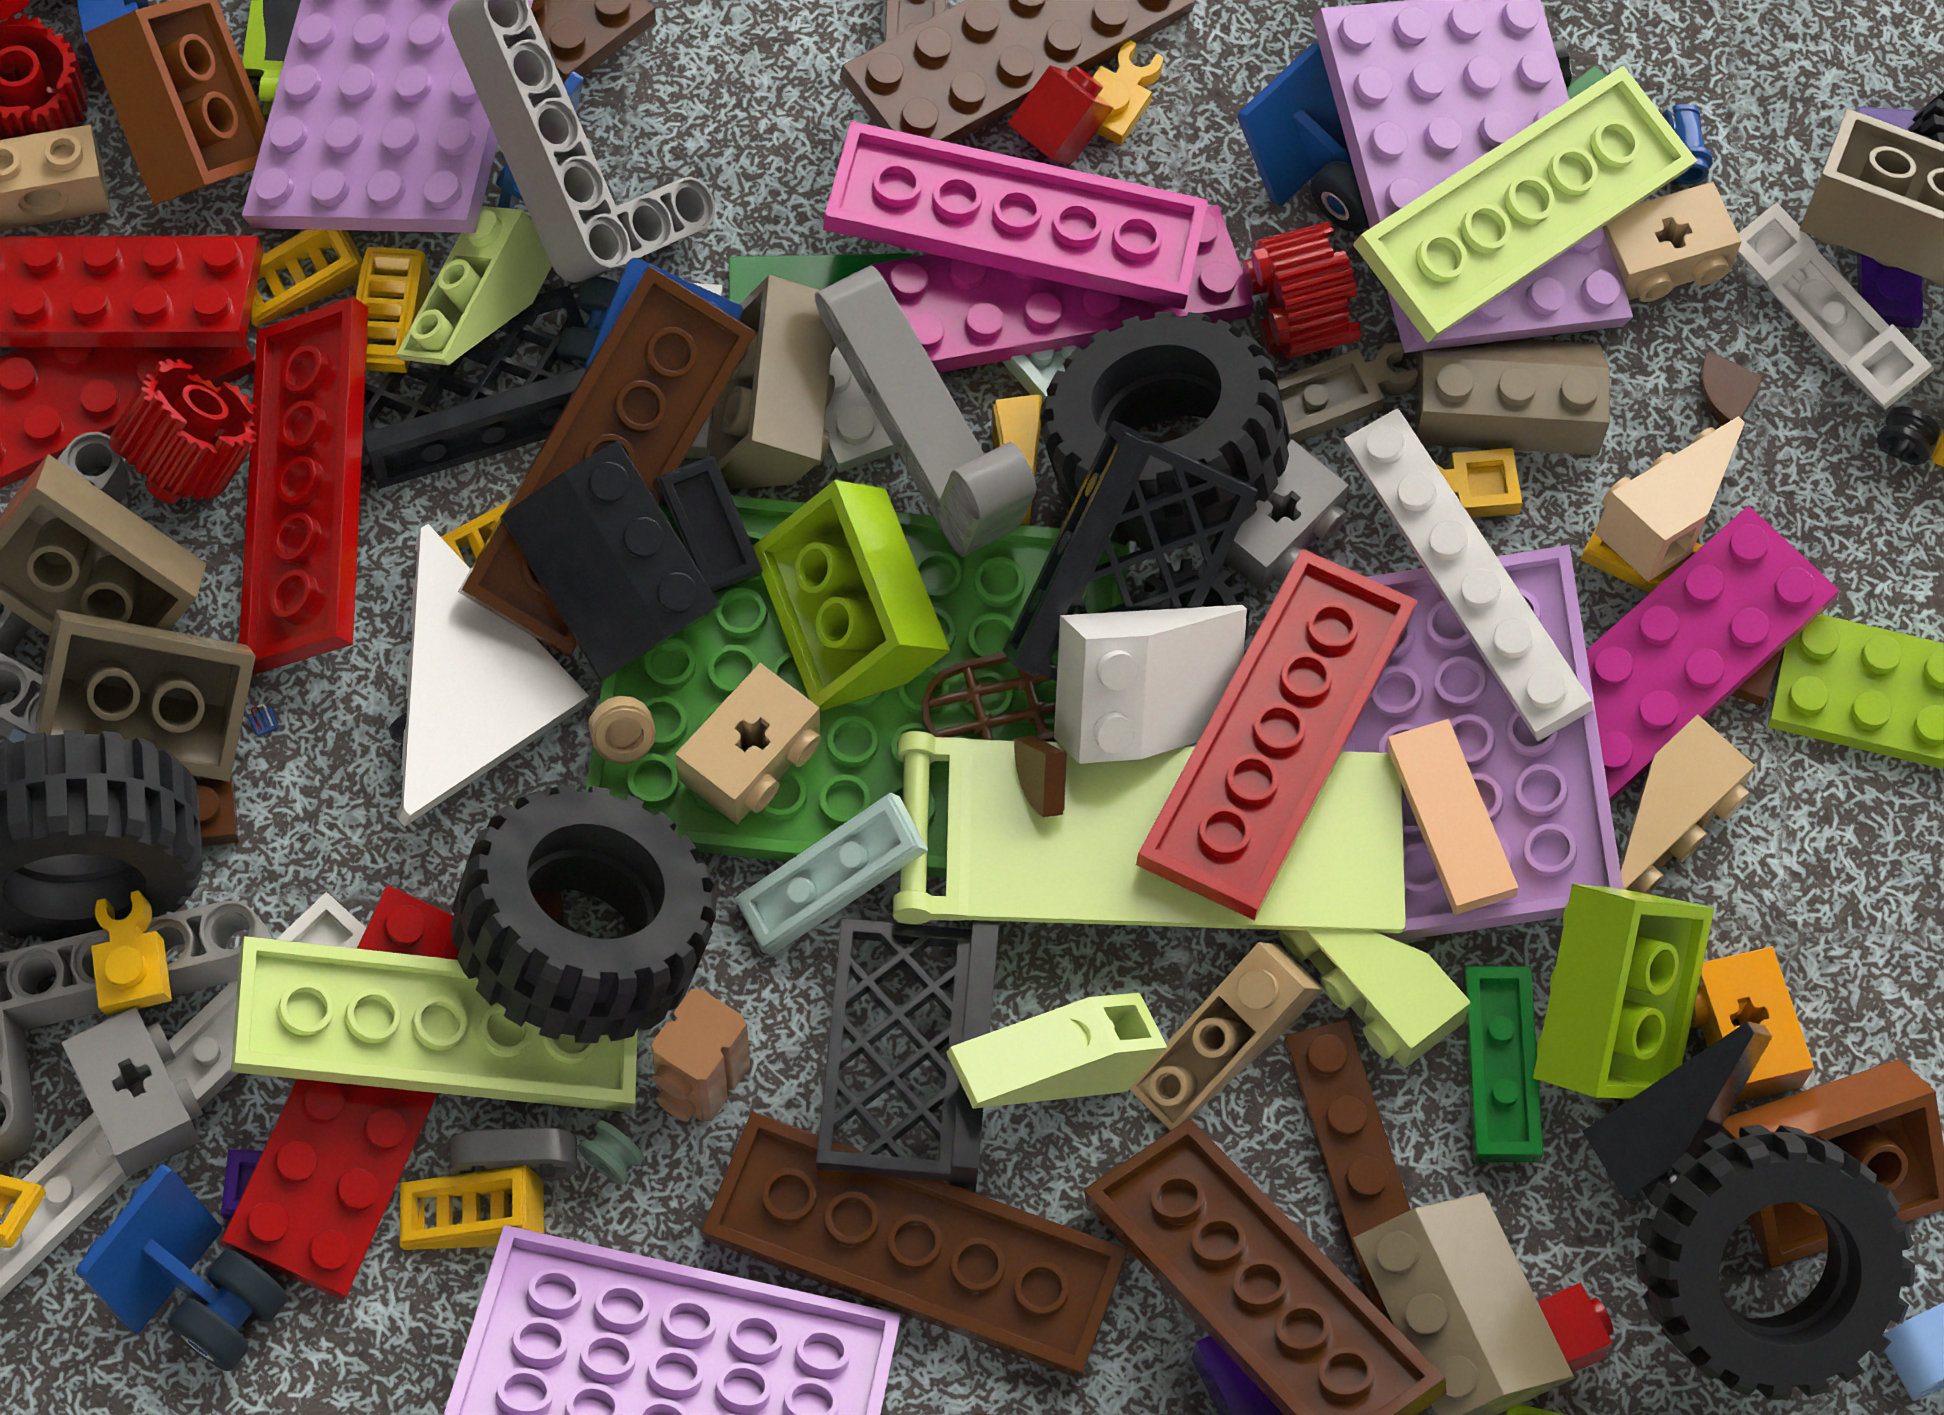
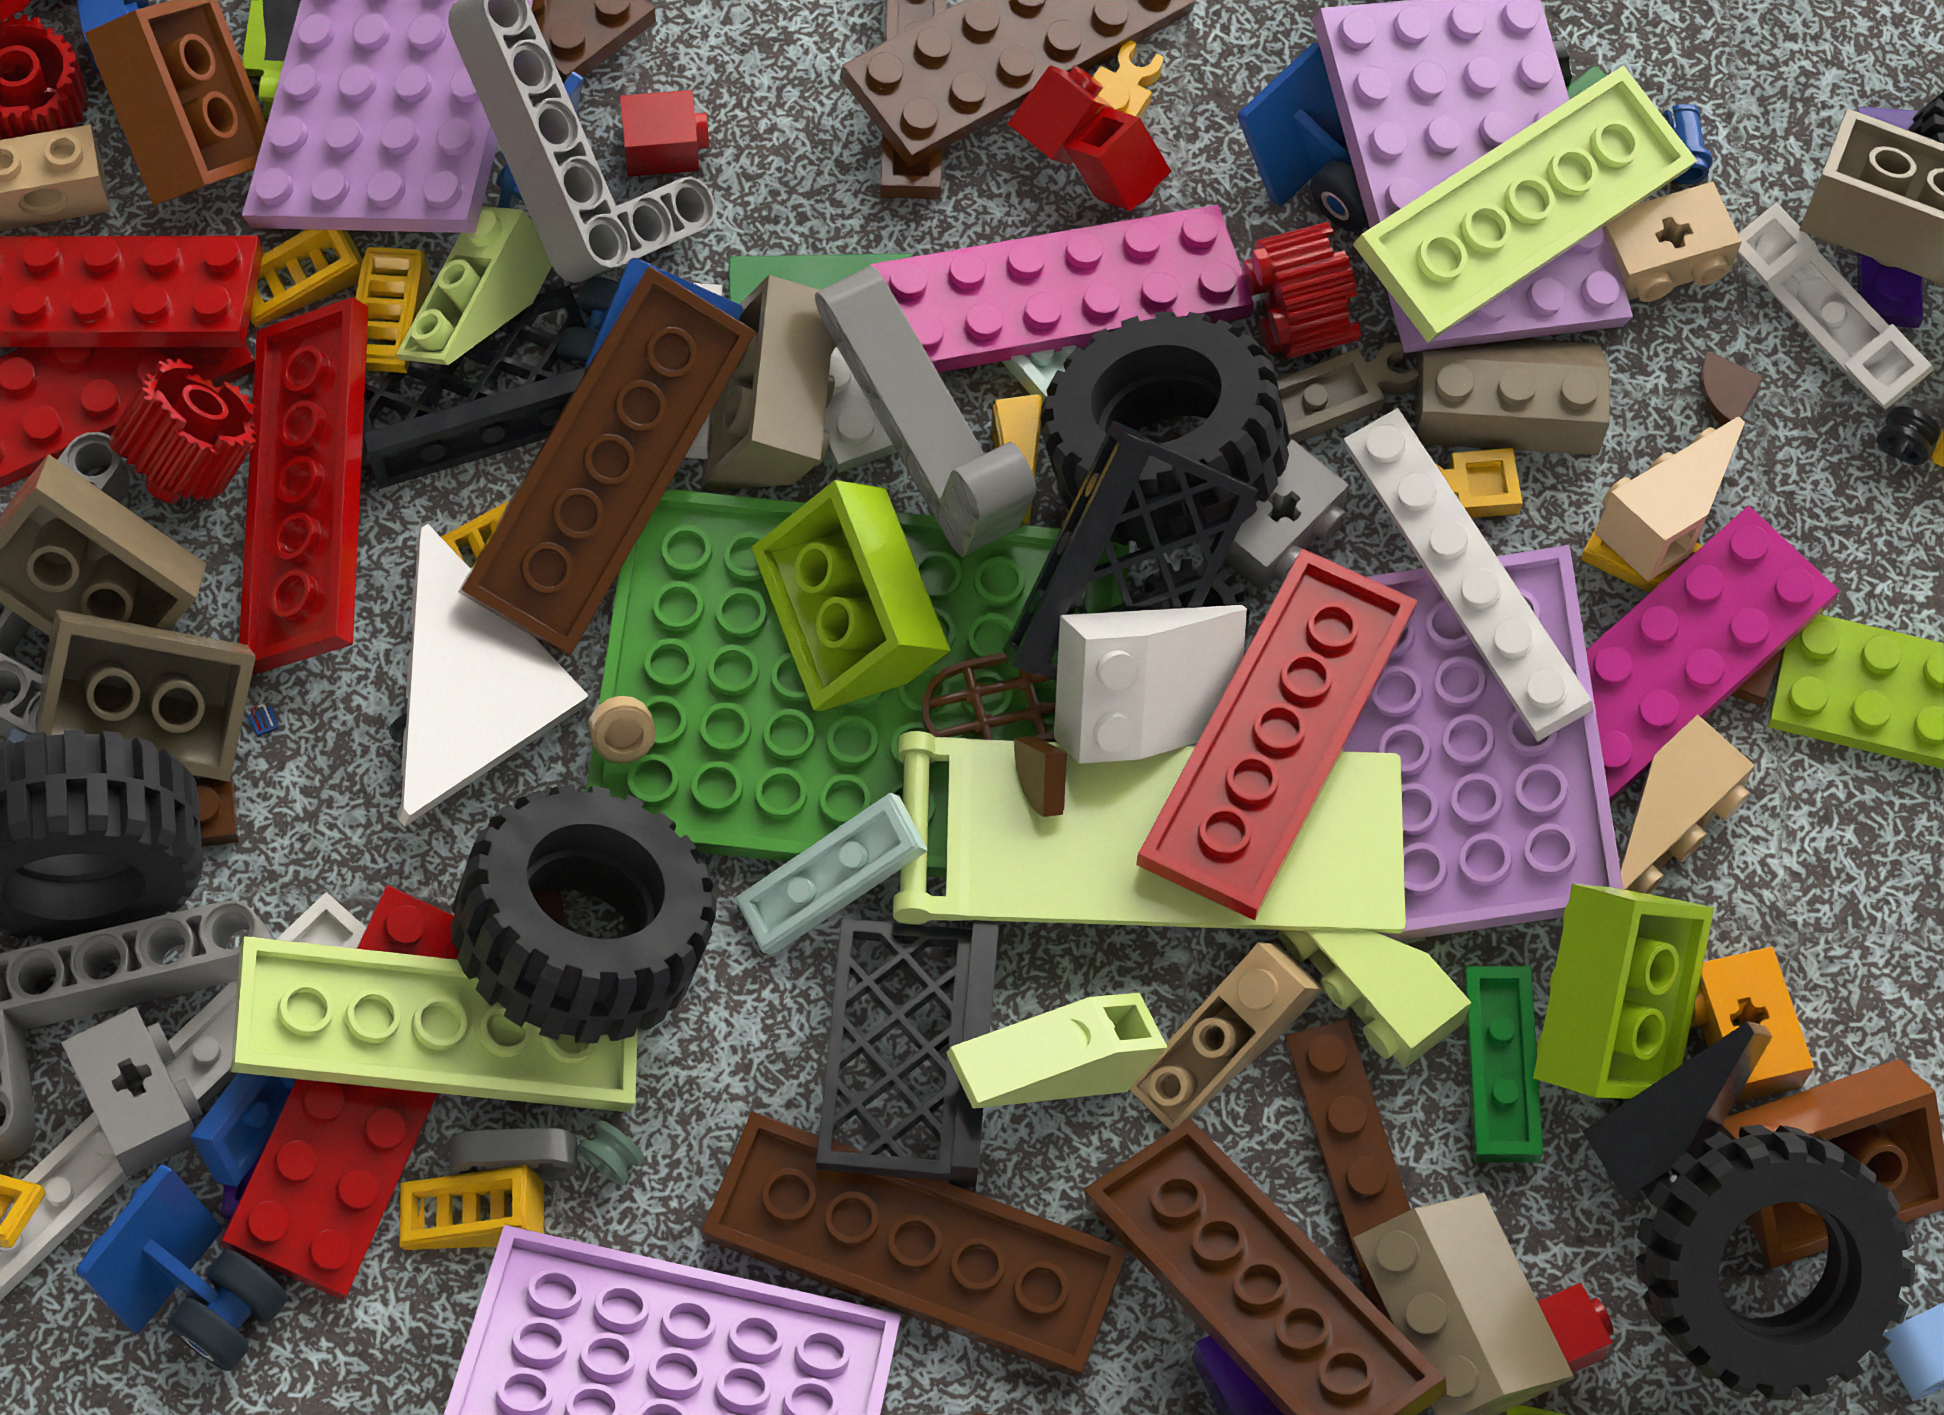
(133, 963): yellow plate -> none
(240, 1125): none -> blue plate
(609, 560): black slope -> none
(662, 133): none -> brick
(699, 1057): medium nougat brick -> none
(708, 523): black tile -> none
(755, 713): tan brick -> none
(1016, 215): plate -> none
(1117, 158): none -> red brick
(1452, 817): light nougat tile -> none

